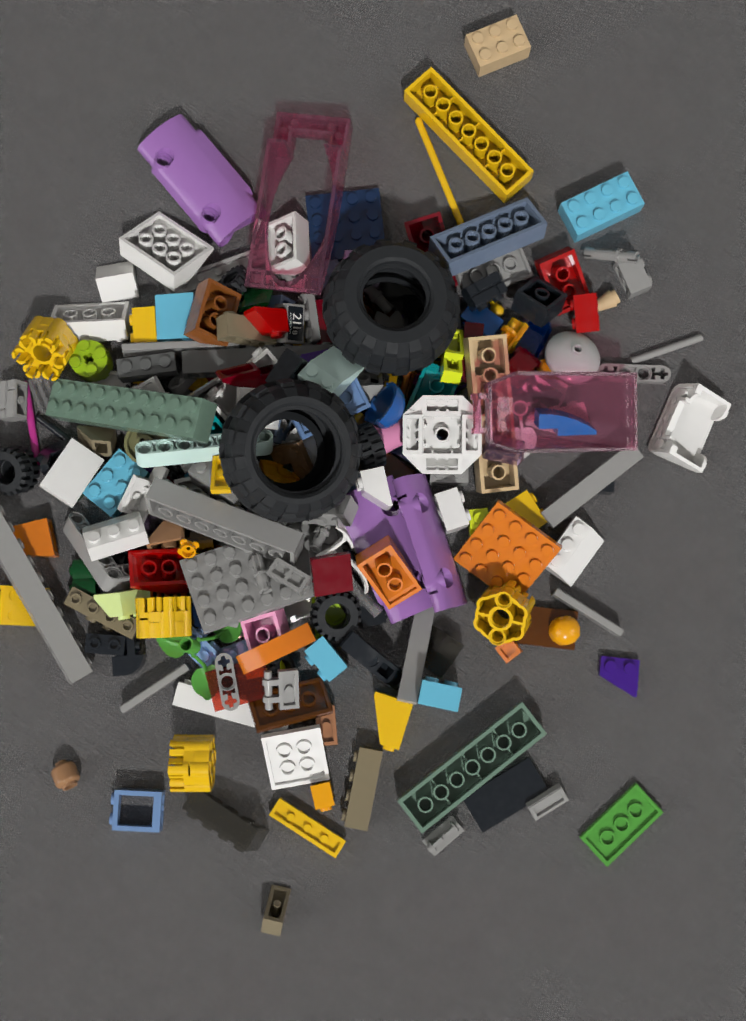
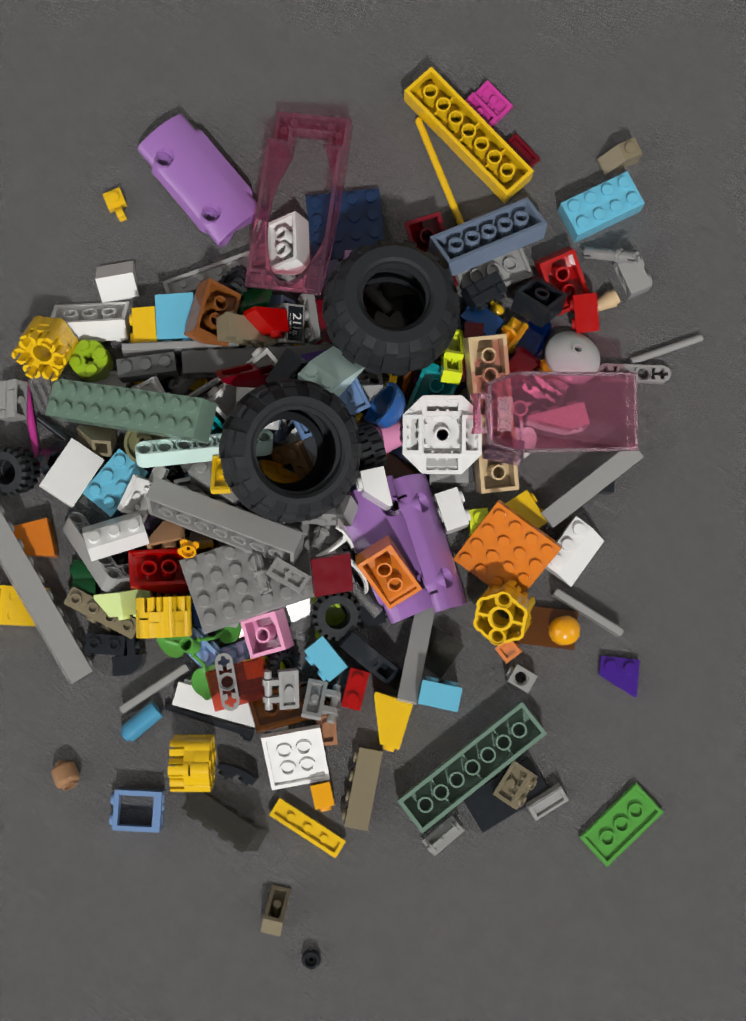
(116, 202): none -> yellow plate
(141, 722): none -> dark azure brick
(165, 250): white slope -> none
(230, 770): none -> black slope
(246, 731): none -> black piece
(276, 648): orange slope -> none
(314, 701): none -> light grey plate
(316, 959): none -> black plate
(355, 689): none -> red brick
(489, 103): none -> dark pink slope
(497, 45): tan brick -> none
(515, 785): none -> dark tan bracket
(523, 150): none -> dark red tile
(528, 681): none -> light grey brick
(562, 422): blue slope -> none
(620, 157): none -> dark tan slope
(687, 424): white windscreen -> none

